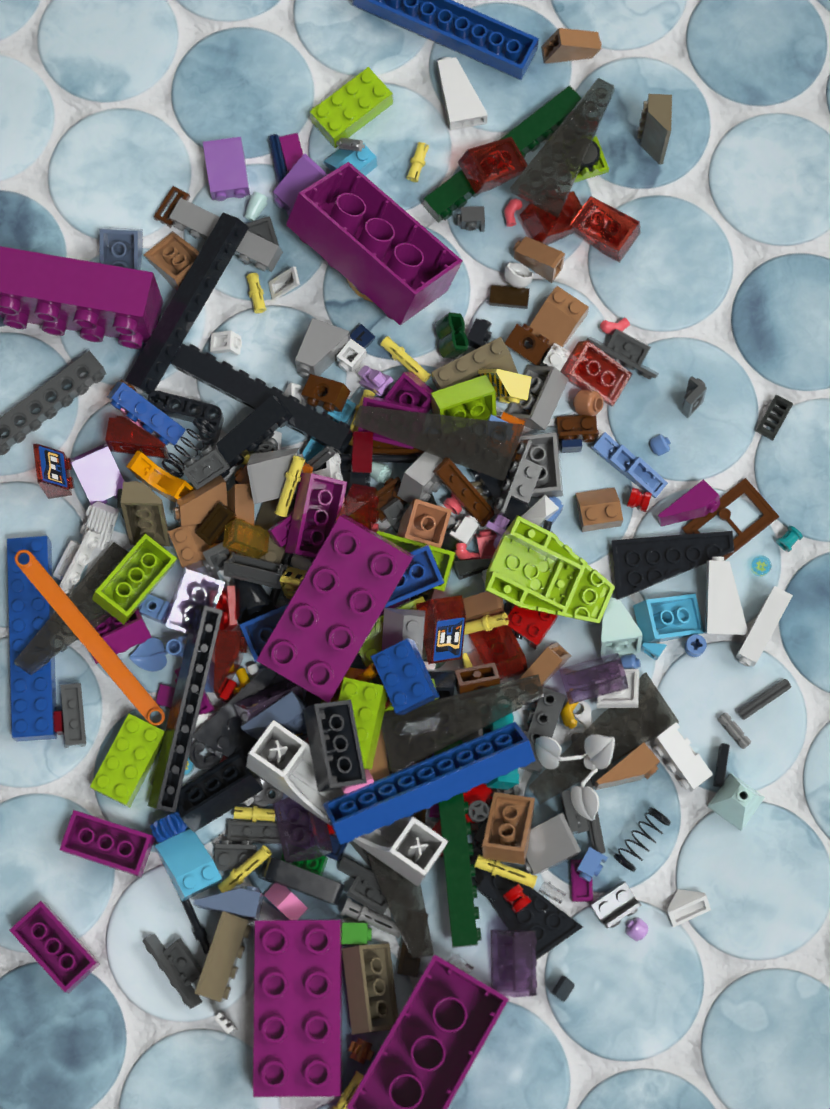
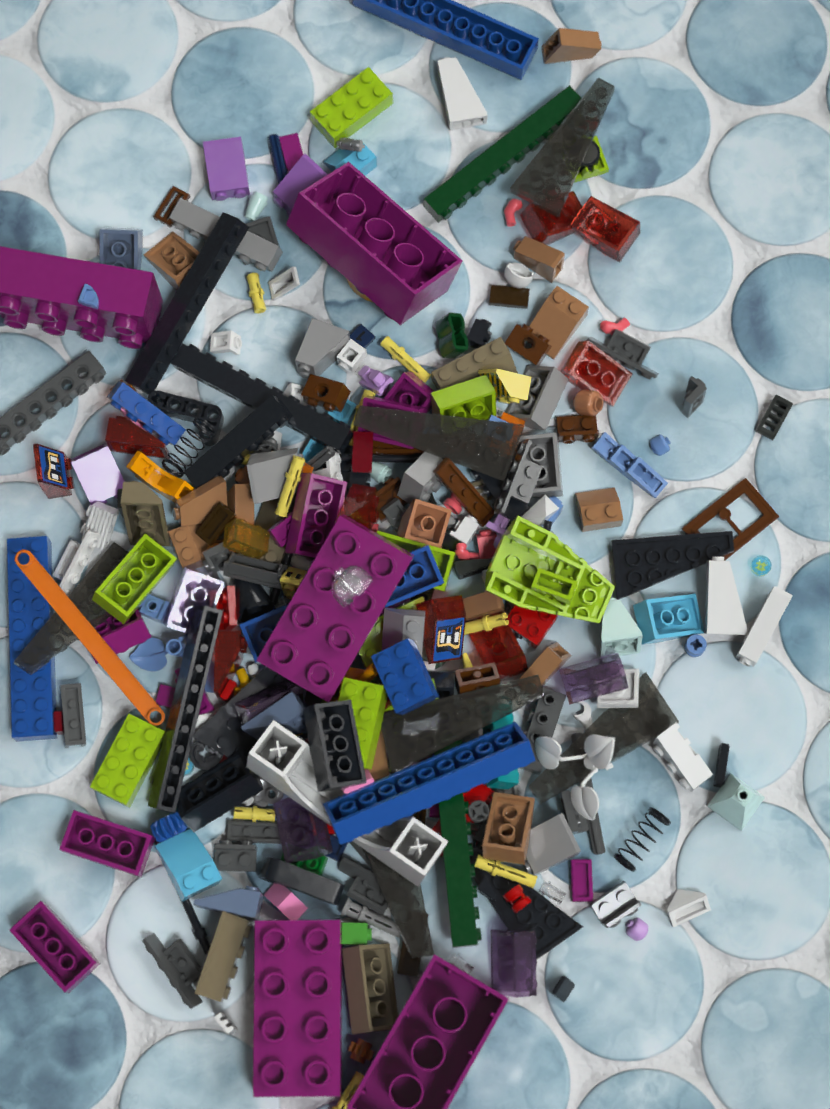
(89, 297): none -> medium blue tile
(205, 466): dark grey bracket -> none
(237, 875): light yellow pin -> none
(349, 583): none -> clear cylinder
(417, 162): light yellow pin -> none
(471, 218): dark grey brick -> none
(492, 164): clear red slope -> none
(544, 585): none -> lime brick
(557, 357): white brick -> none
(567, 715): yellow arm -> none
(571, 446): dark blue tile -> none
(591, 864): medium blue brick -> none
(630, 661): medium blue piece -> none
(632, 768): medium nougat slope -> none
(638, 499): red wheel -> none
(653, 649): medium azure slope -> none
(655, 125): dark tan slope -> none
(691, 505): magenta slope -> none
(734, 730): light grey axle -> none
(764, 699): dark grey axle -> none
(789, 538): teal bush -> none

